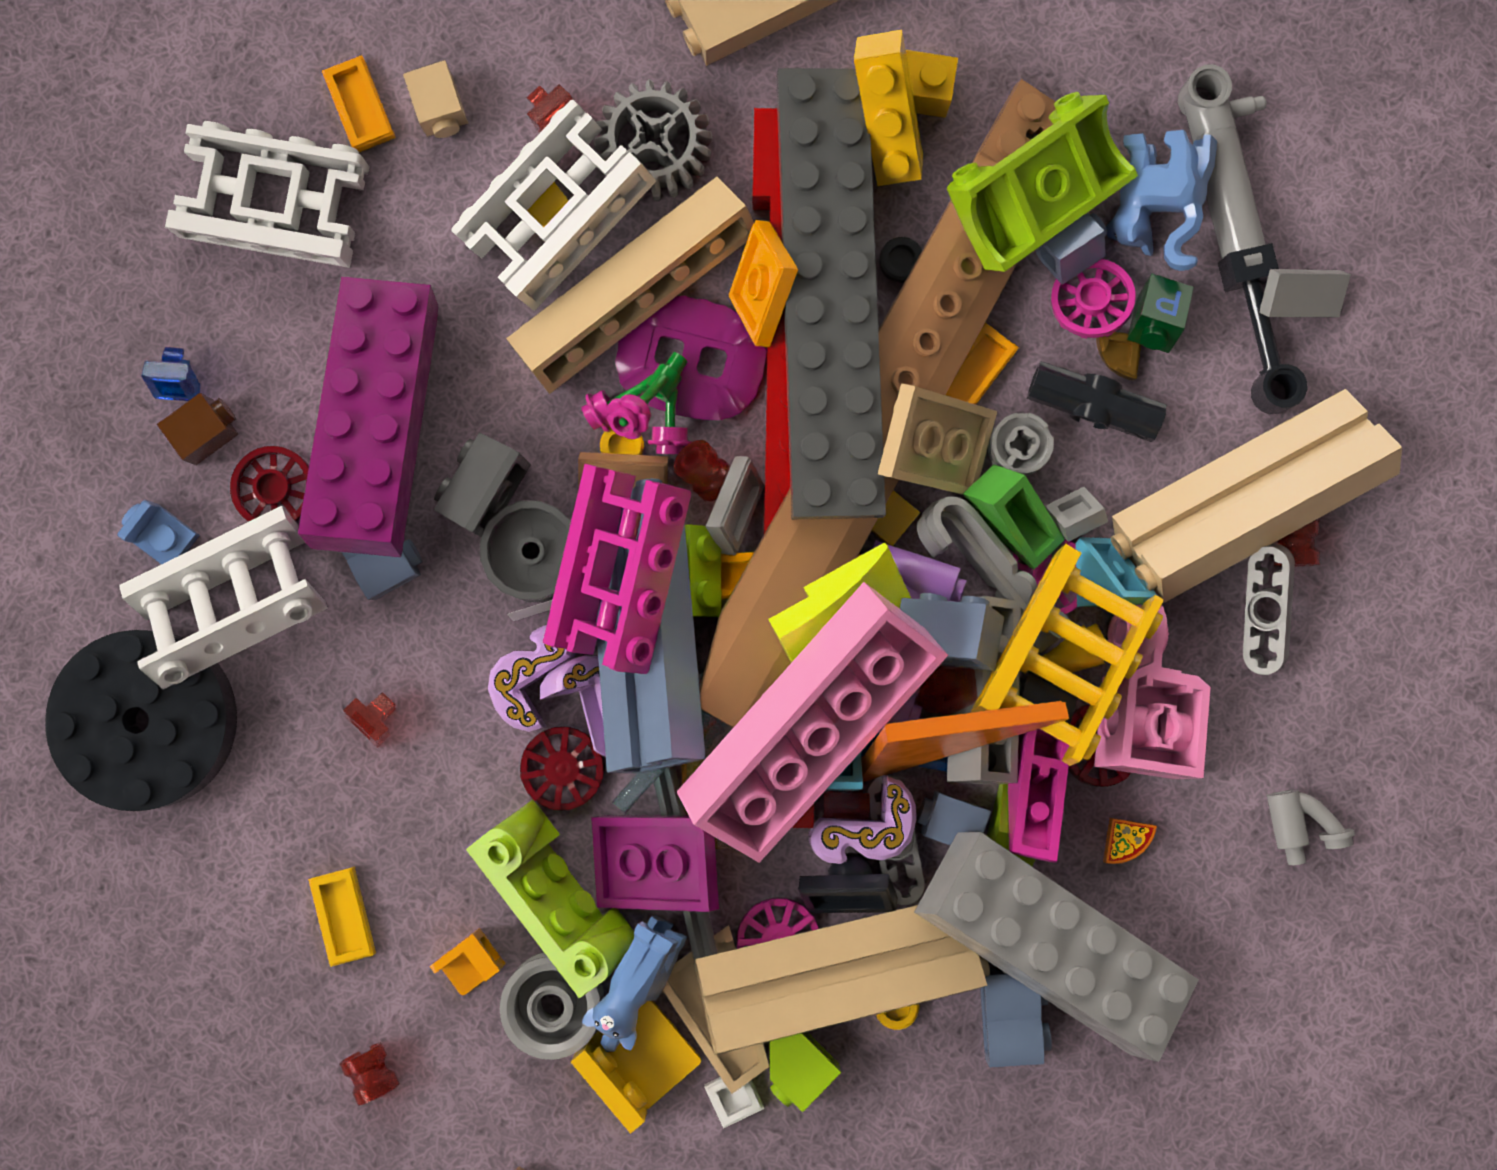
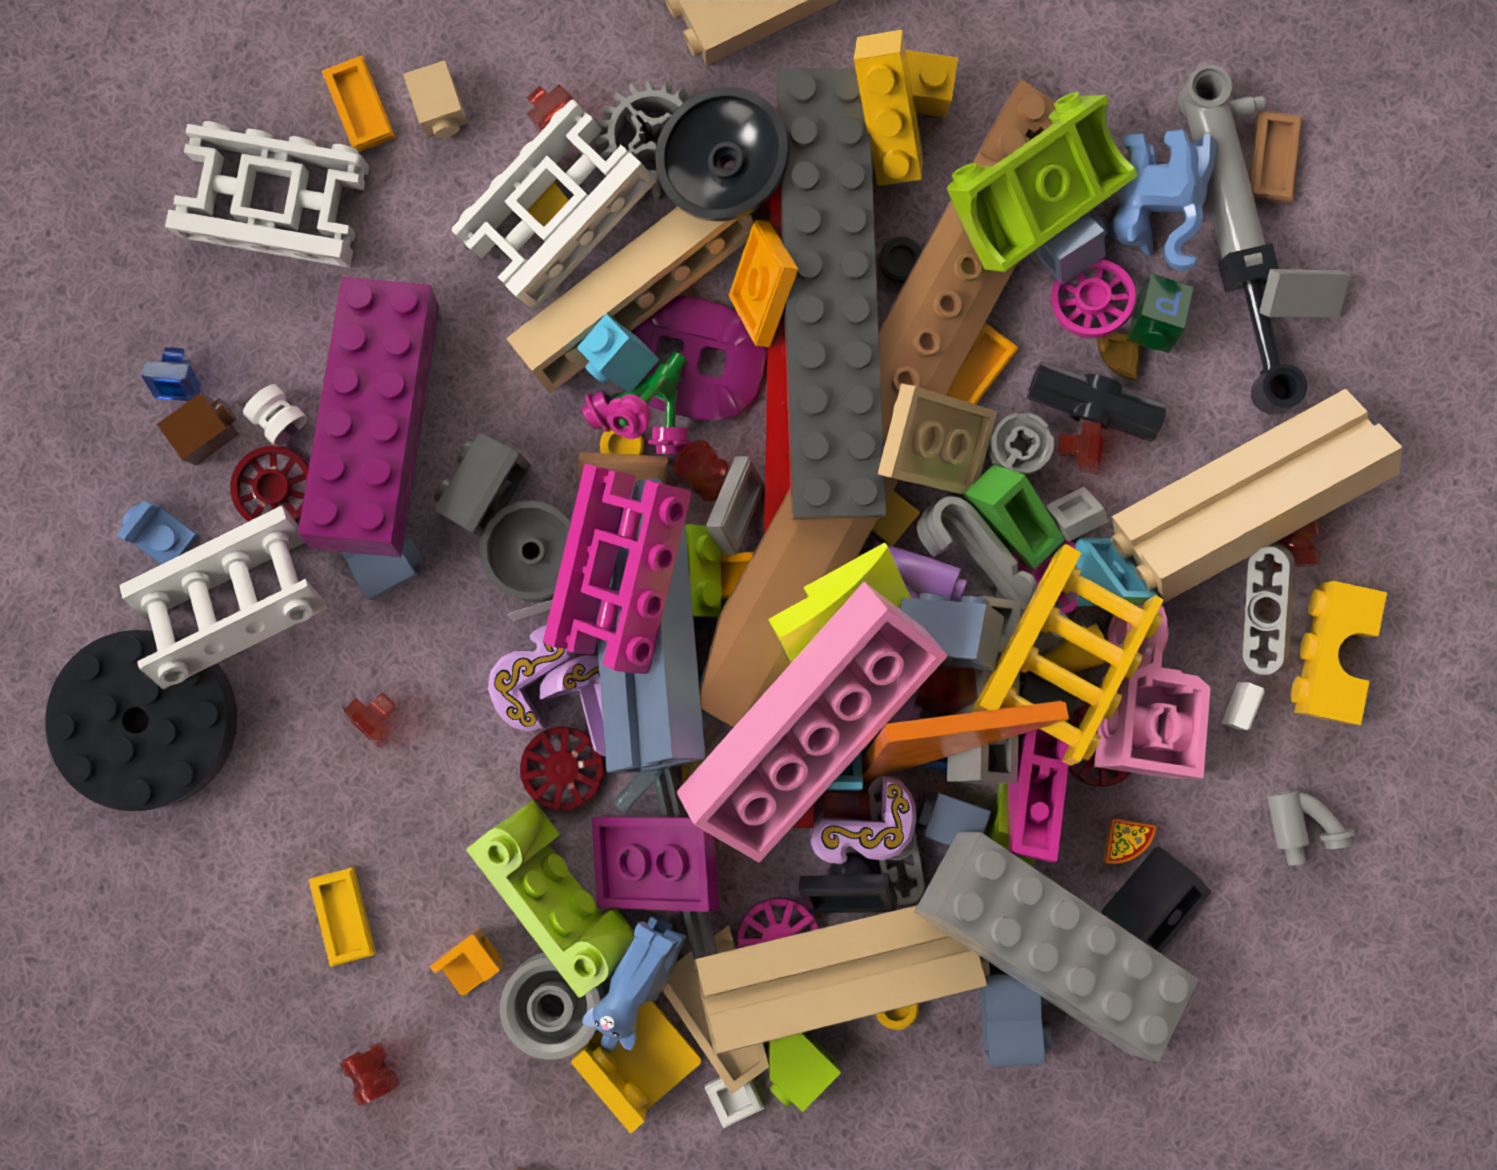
(274, 414): none -> white wheel
(616, 354): none -> medium azure brick
(706, 135): none -> black dish
(1084, 447): none -> clear red tile
(1157, 899): none -> black panel
(1243, 706): none -> white tile
(1275, 156): none -> medium nougat tile
(1324, 686): none -> yellow arch

